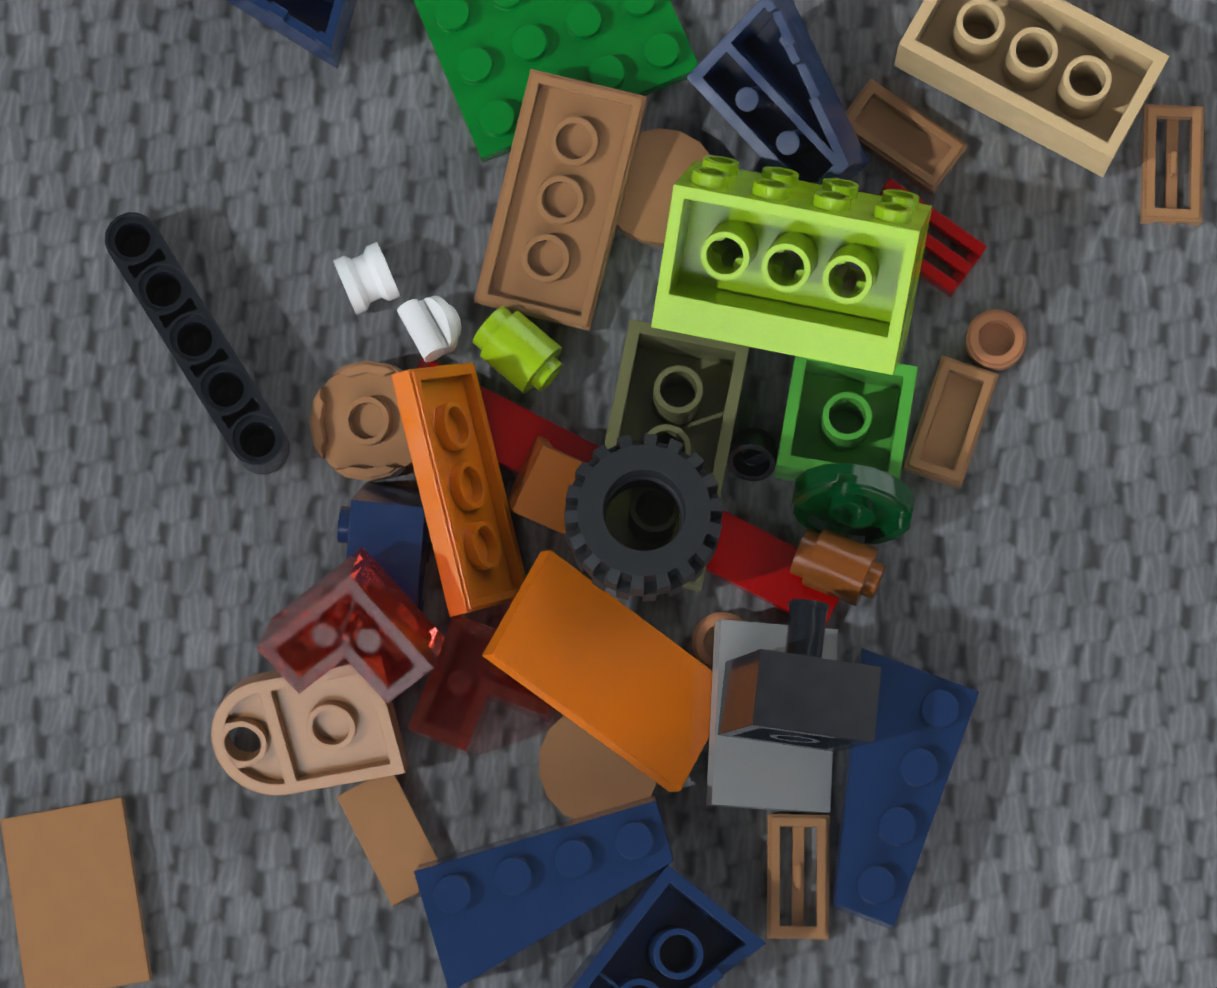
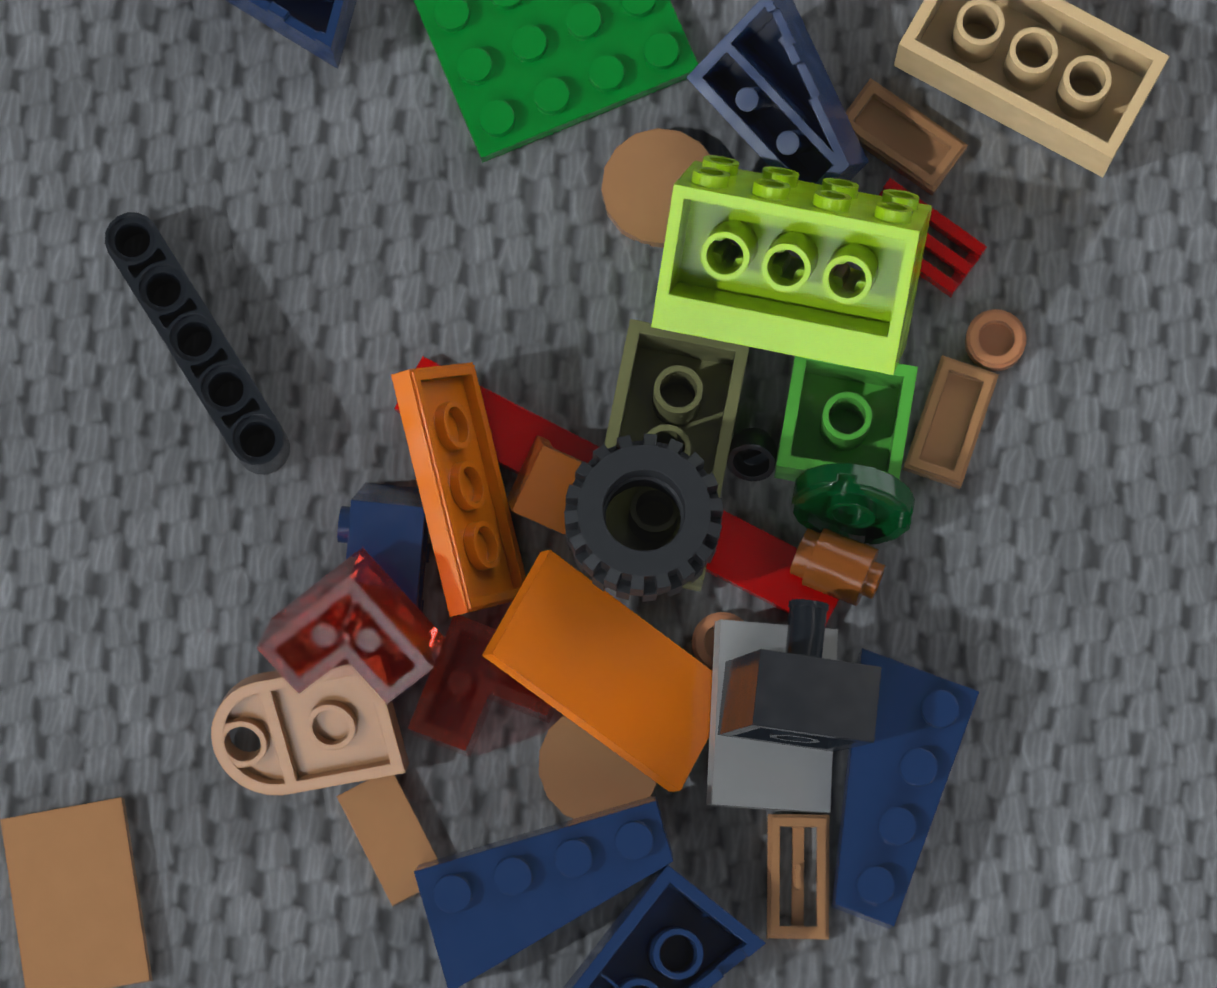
(360, 423): medium nougat tile -> none
(366, 278): white wheel -> none
(431, 325): white plate -> none
(518, 350): lime brick -> none
(561, 199): medium nougat tile -> none
(1170, 214): medium nougat tile -> none

